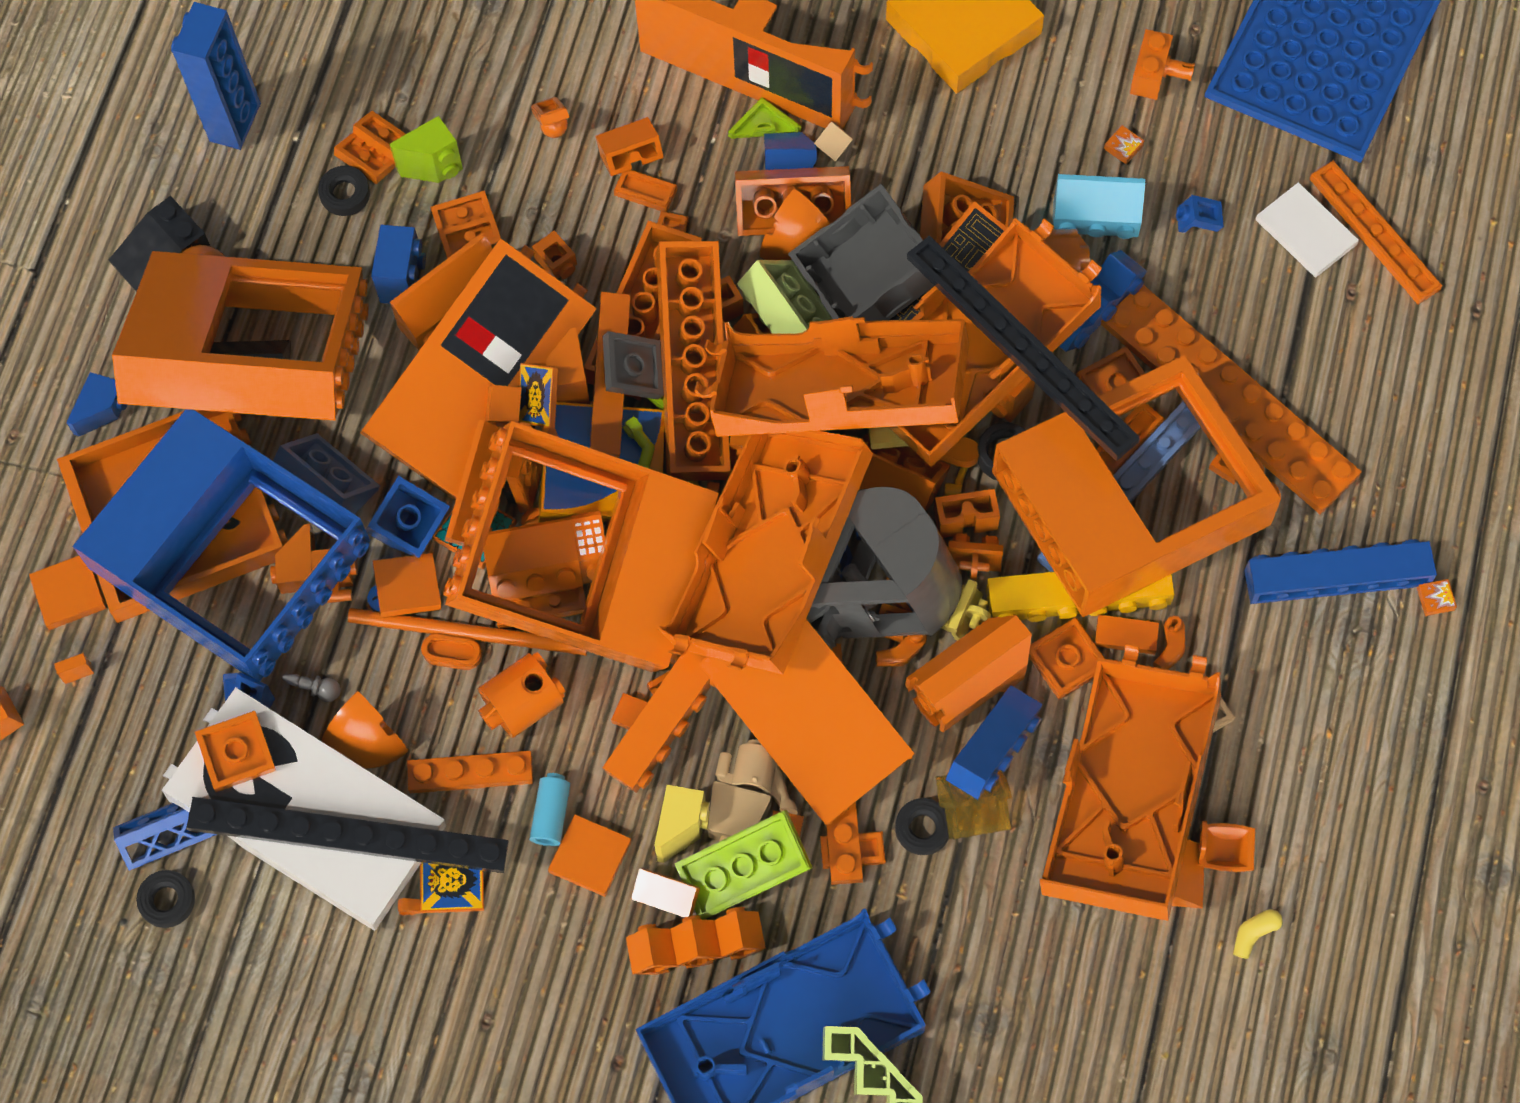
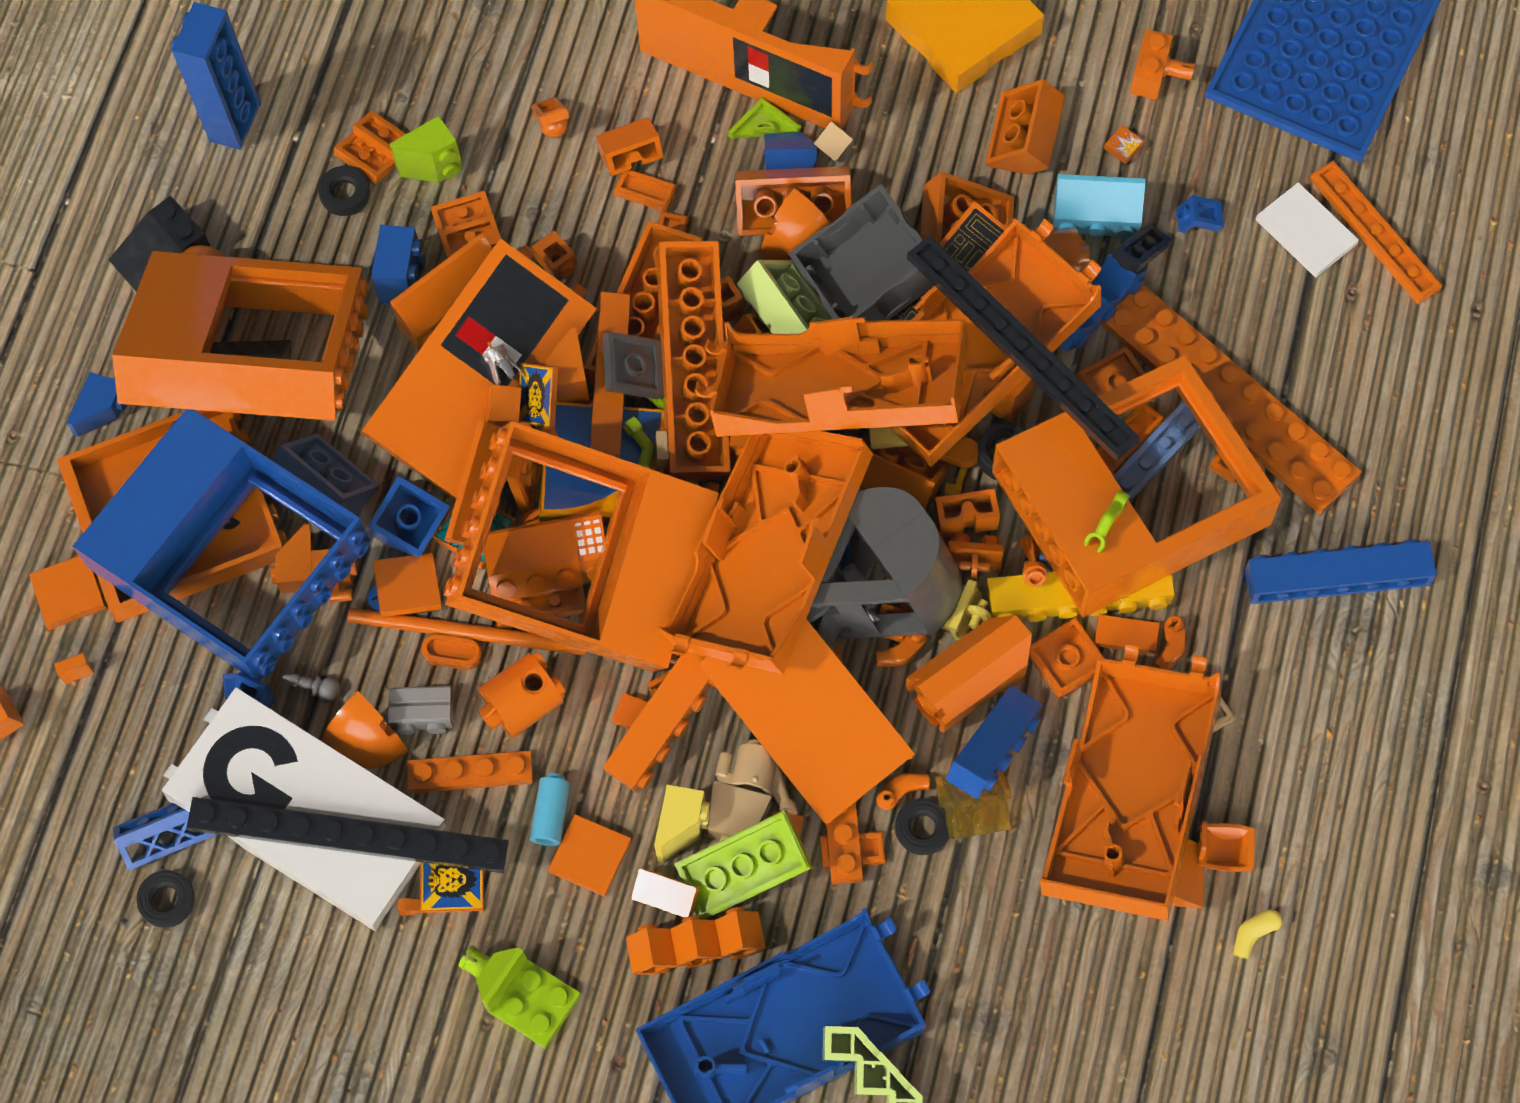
(235, 751): orange tile -> none
(421, 709): none -> light grey brick
(498, 355): none -> flat silver piece
(521, 993): none -> lime plate
(661, 451): none -> tan tile
(899, 786): none -> orange arm
(1025, 128): none -> orange slope
(1034, 571): none -> orange piece
(1116, 507): none -> lime arm
(1141, 248): none -> black plate
(1436, 597): tile -> none

